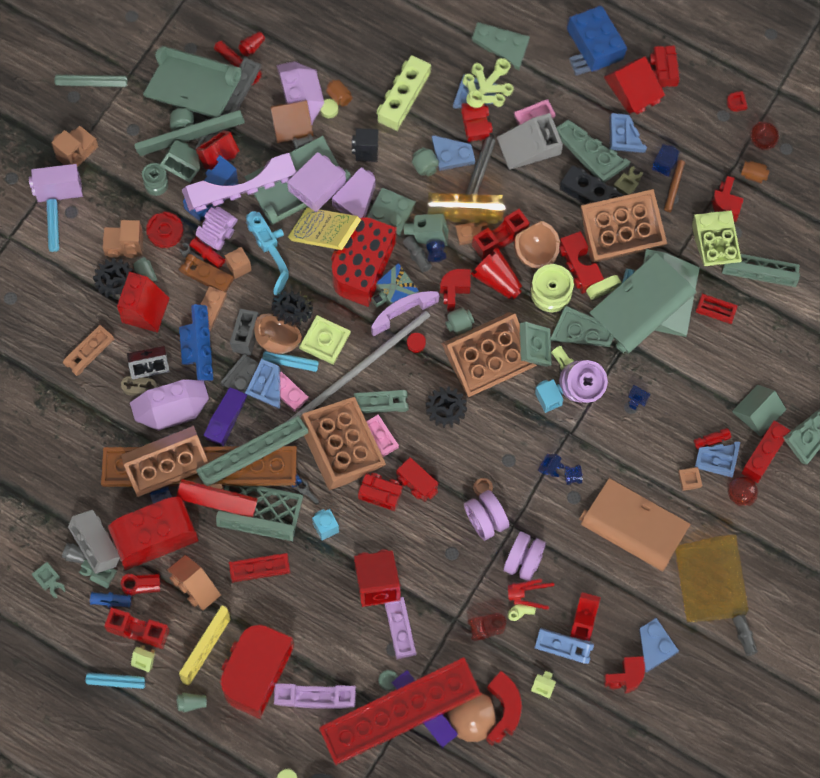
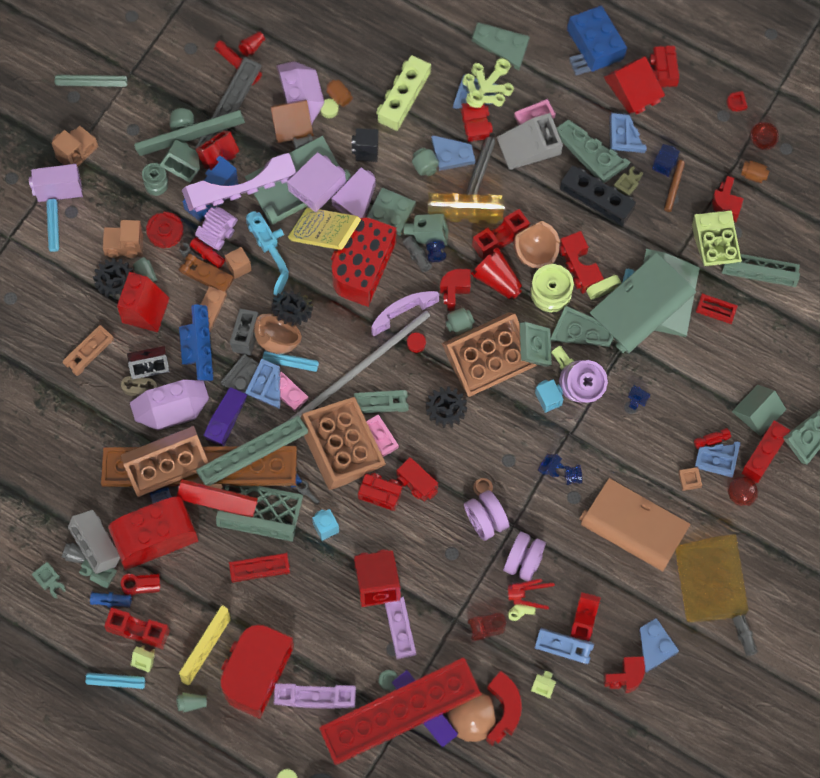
(194, 581): nougat brick -> none
(200, 80): sand green door -> none
(325, 339): yellowish green plate -> none
(393, 287): torso -> none
(467, 231): nougat plate -> none
(622, 226): nougat slope -> none

